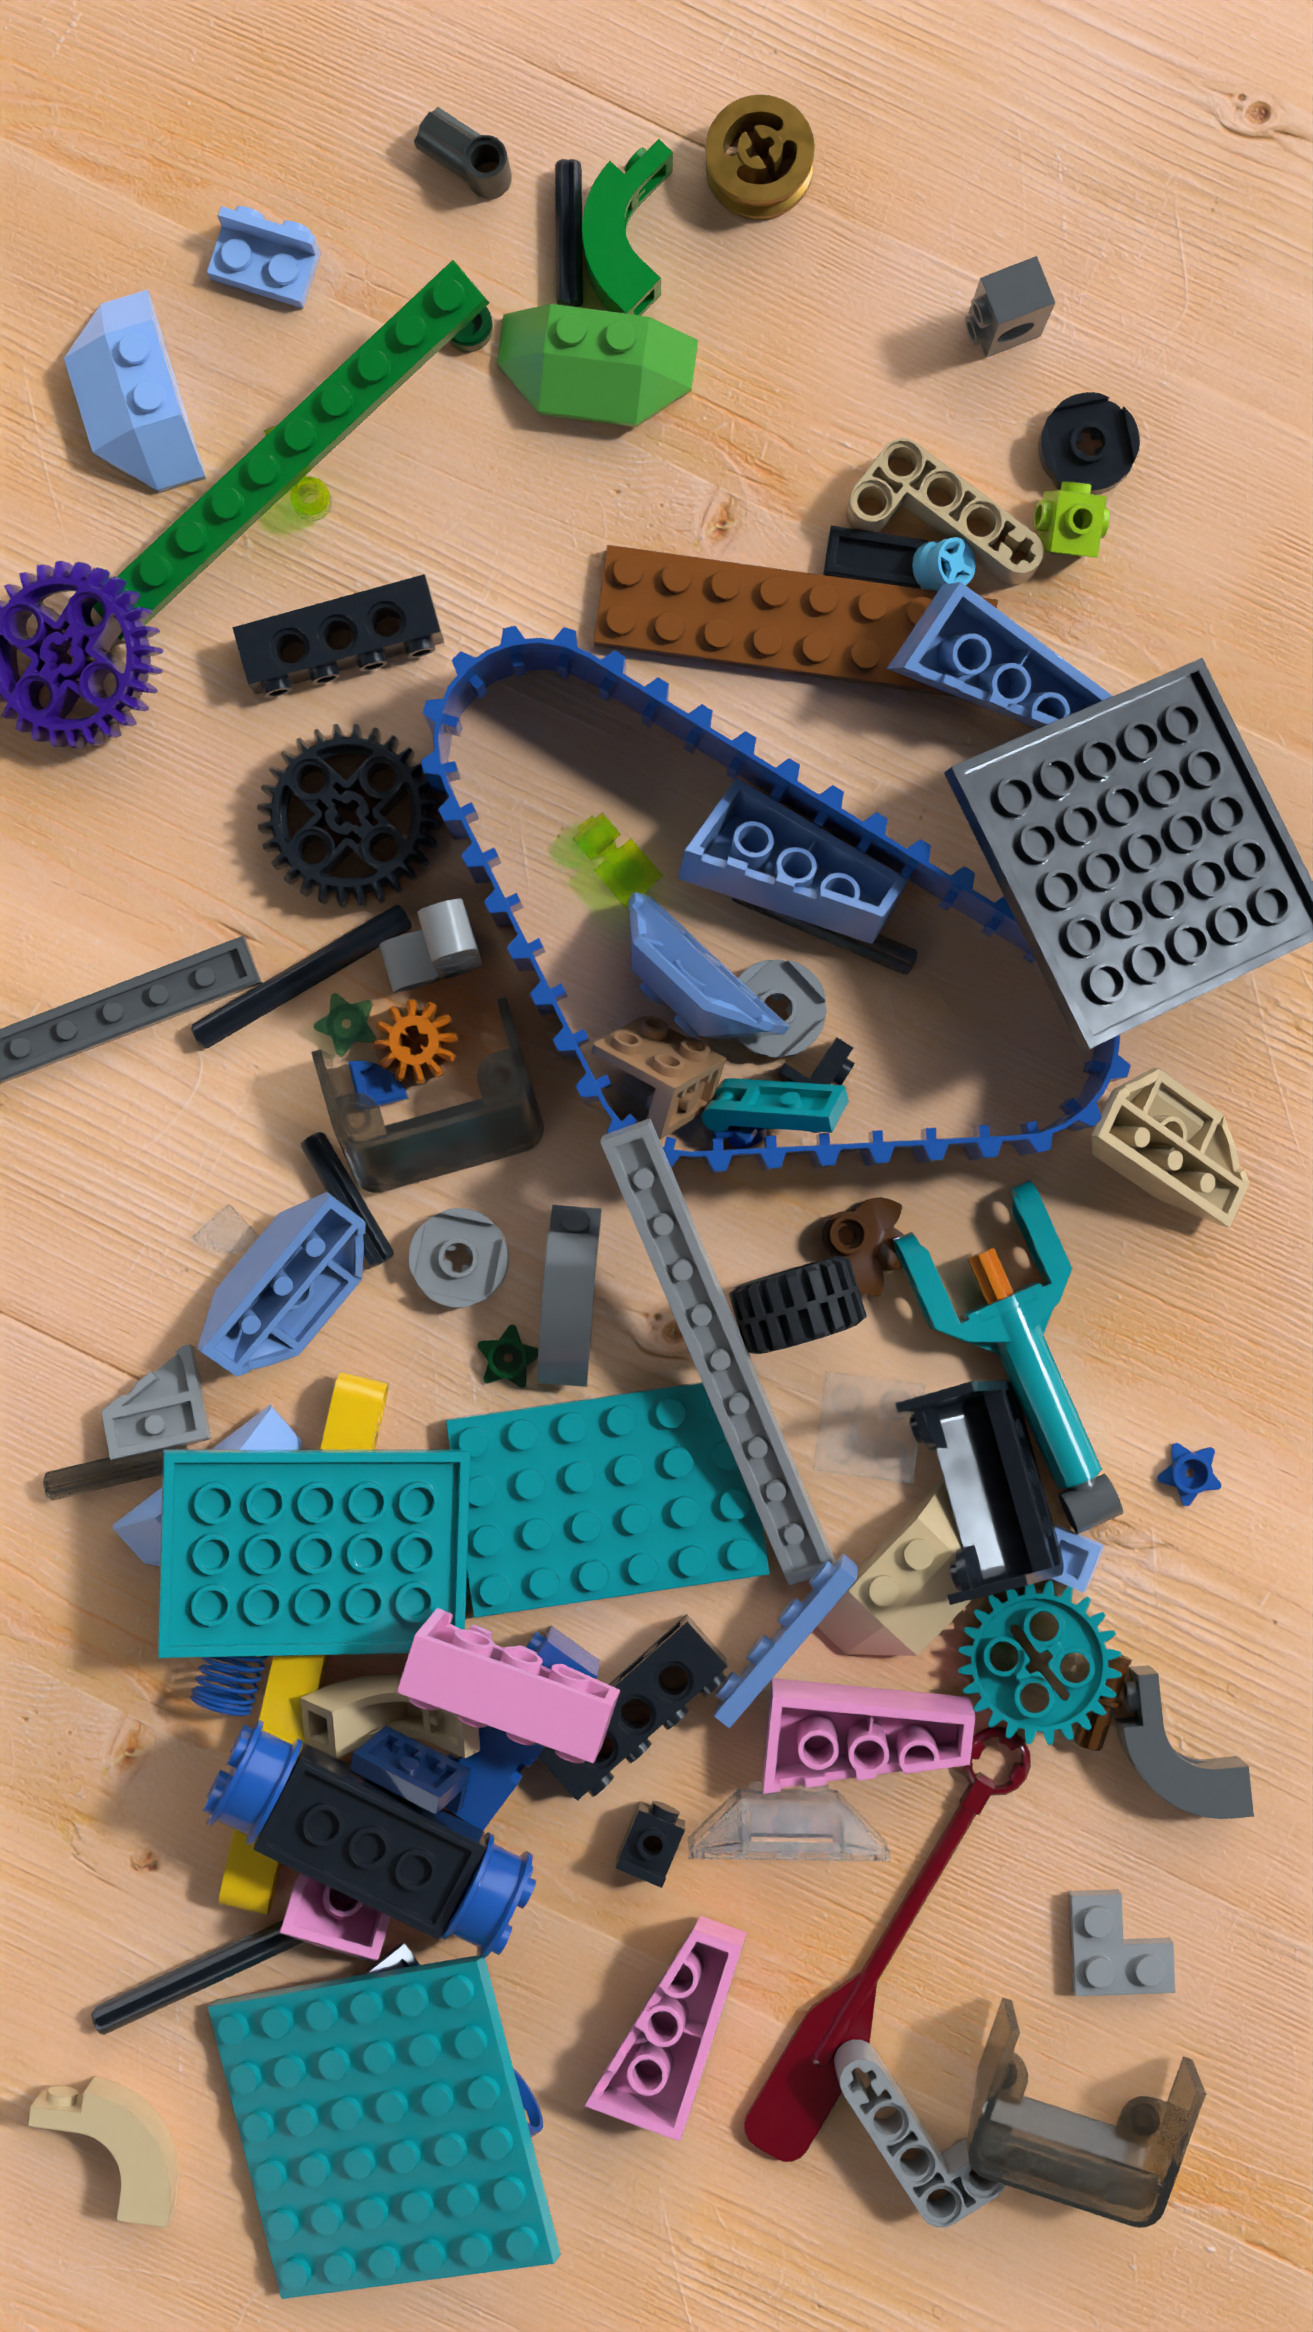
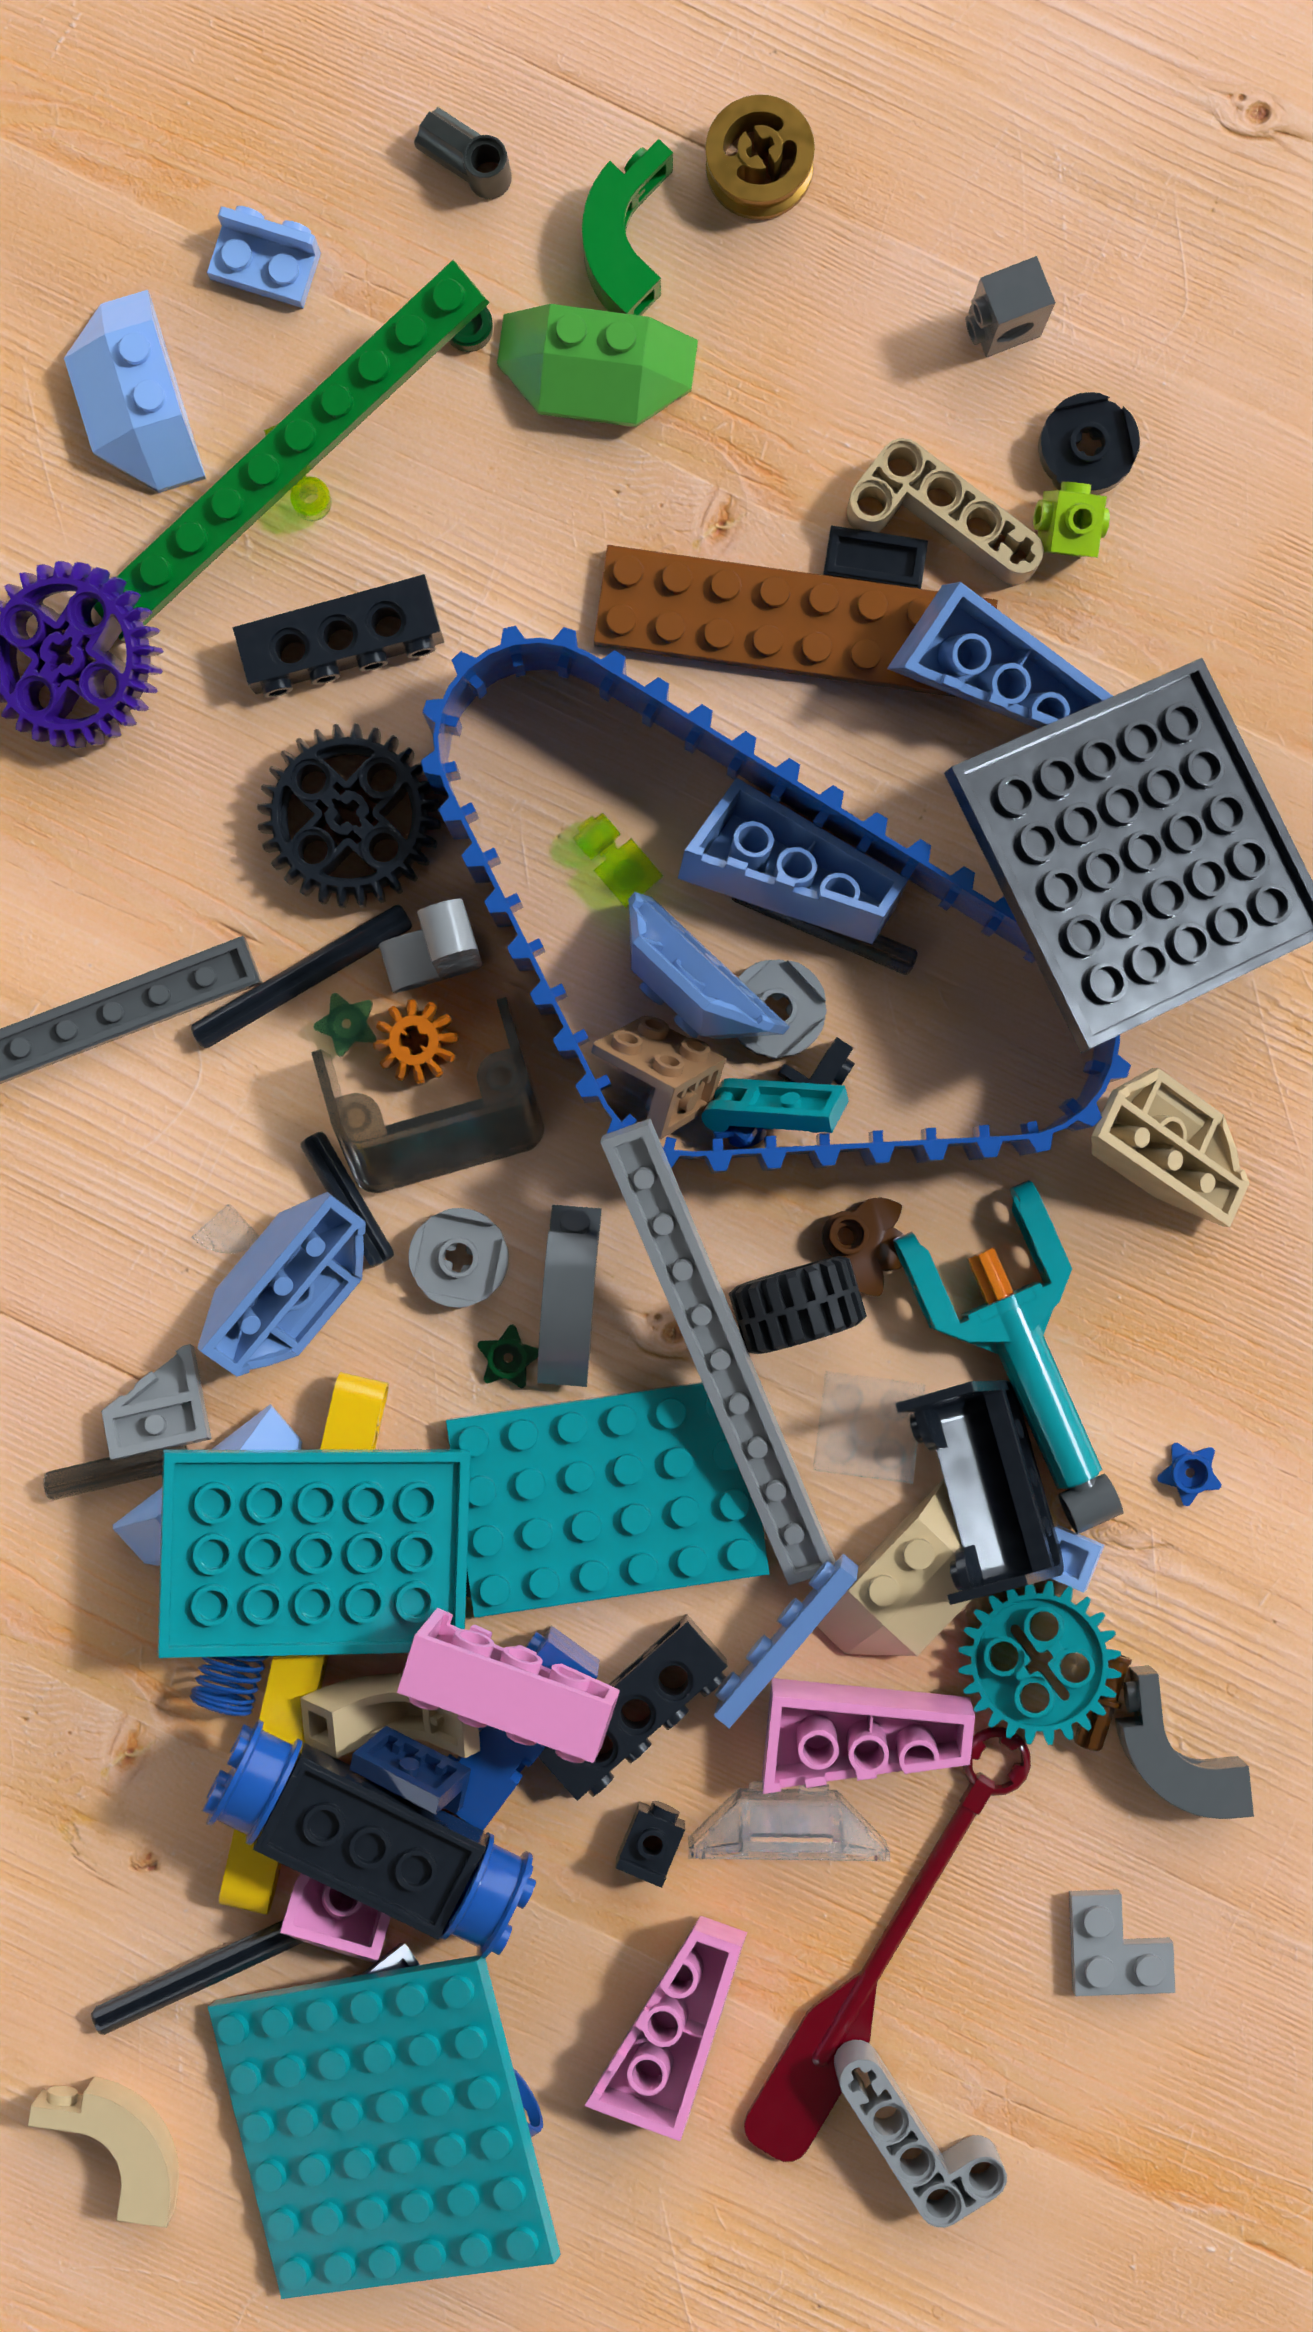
(377, 1083): blue tile -> none
(568, 232): black axle -> none
(943, 563): medium azure wheel -> none
(1072, 2158): clear smoke windscreen -> none

